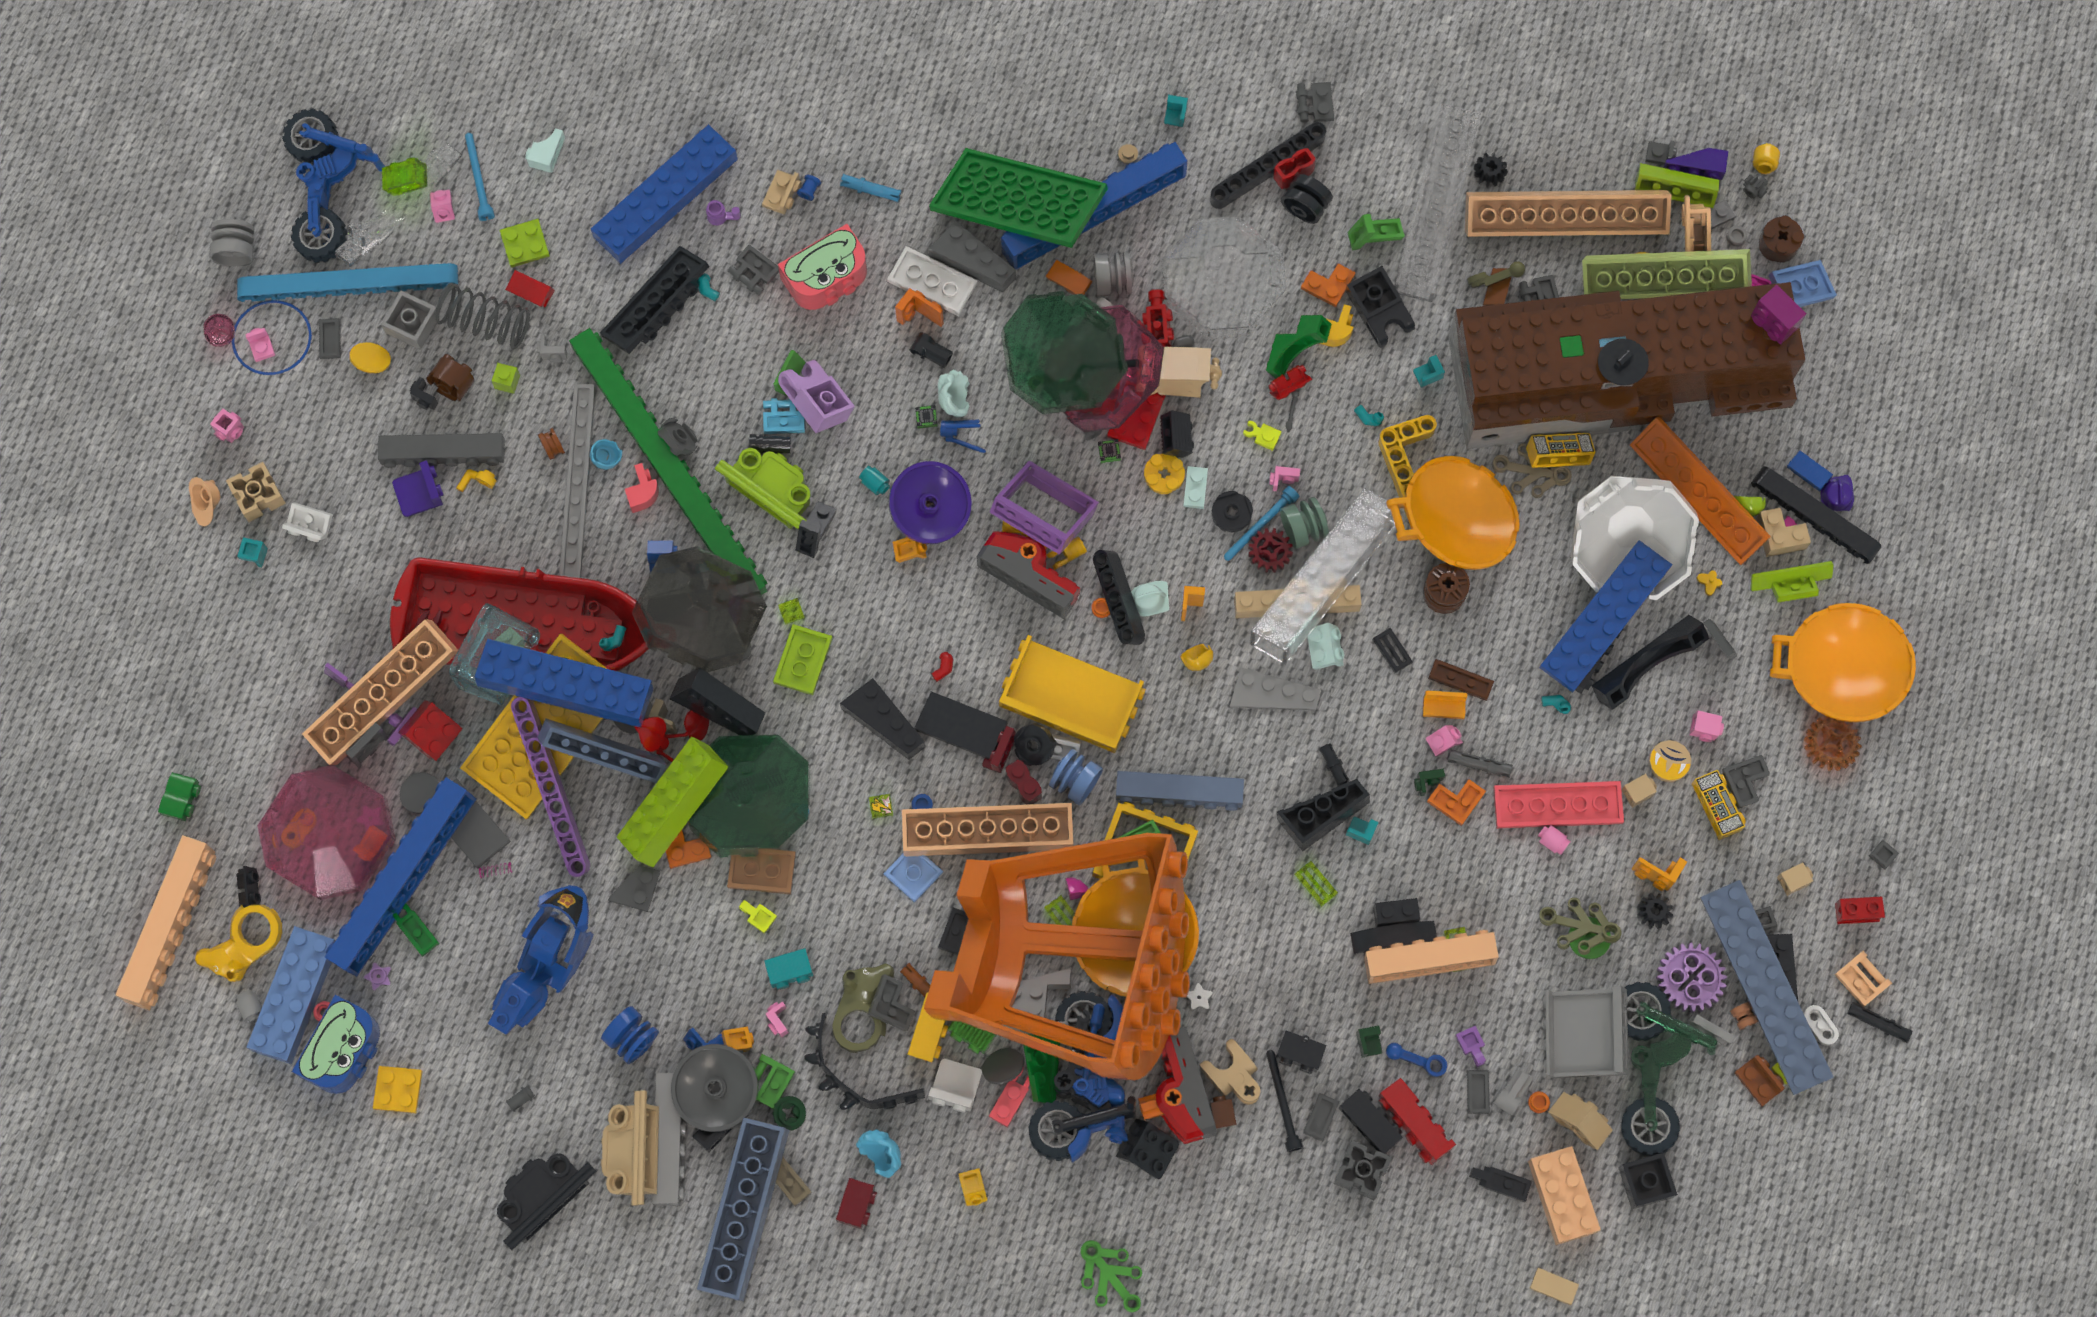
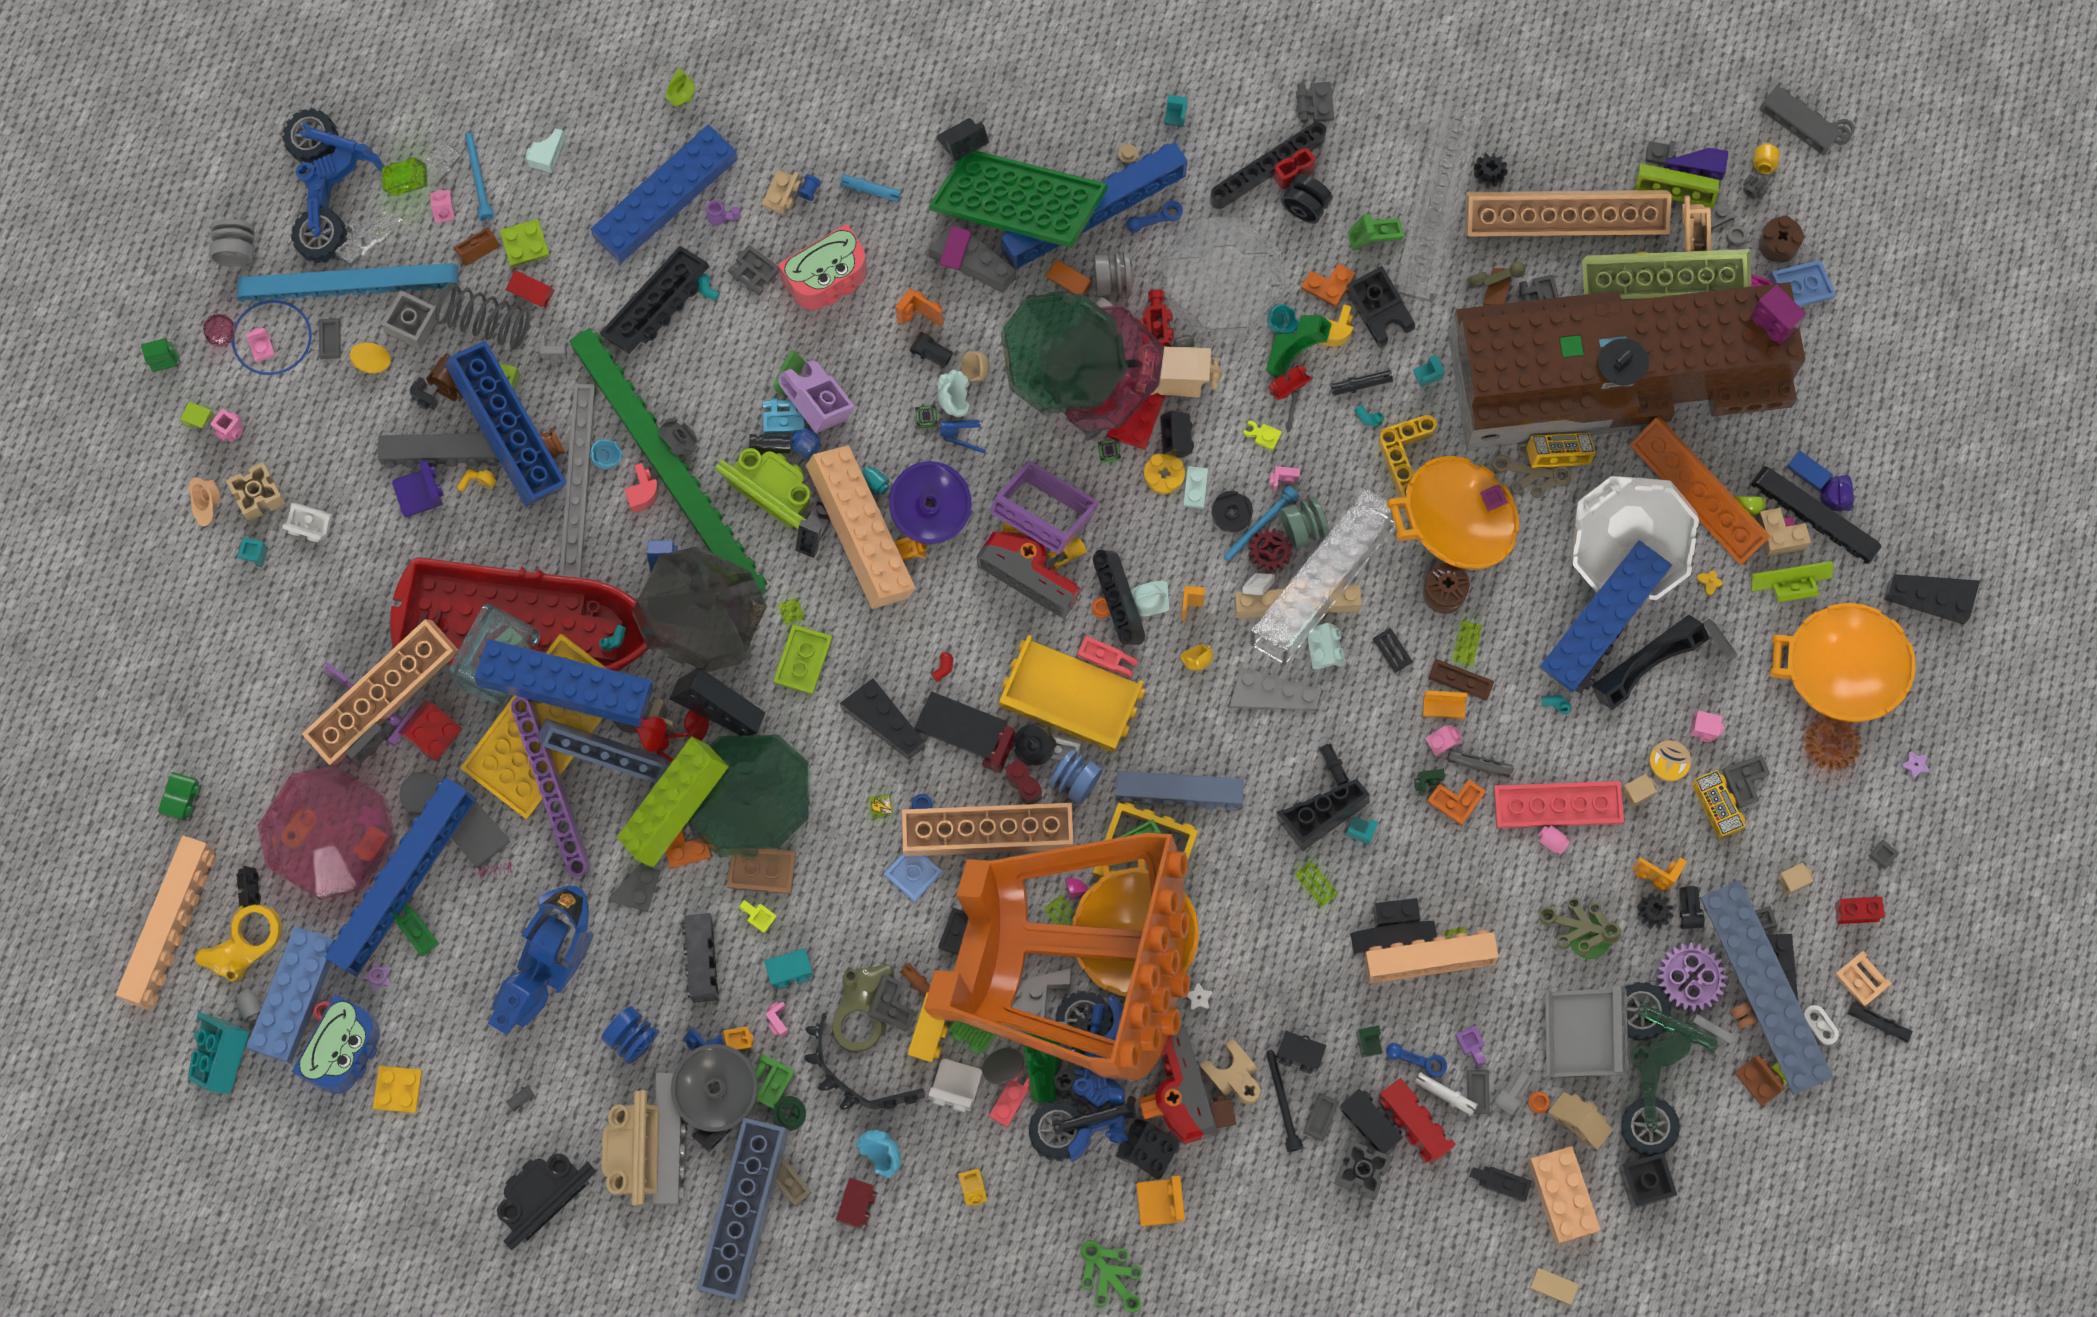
(160, 354): none -> green brick
(196, 415): none -> lime panel
(218, 1053): none -> teal wedge
(476, 246): none -> dark orange slope
(505, 423): none -> blue brick
(680, 88): none -> lime piece
(700, 958): none -> black wedge
(805, 443): none -> blue head
(860, 527): none -> light nougat brick
(933, 279): white plate -> none
(955, 248): none -> magenta tile
(963, 138): none -> black bracket
(974, 360): none -> tan hair
(1105, 656): none -> coral hinge
(1135, 224): none -> blue piece
(1160, 1202): none -> light orange bracket
(1258, 584): none -> white tile
(1279, 317): none -> teal hair
(1354, 384): none -> black pin
(1446, 1094): none -> white pin
(1467, 642): none -> clear neon green tile
(1493, 498): none -> magenta tile
(1690, 911): none -> black piece
(1804, 122): none -> dark grey hinge
(1920, 760): none -> lavender plate
(1937, 596): none -> black wedge

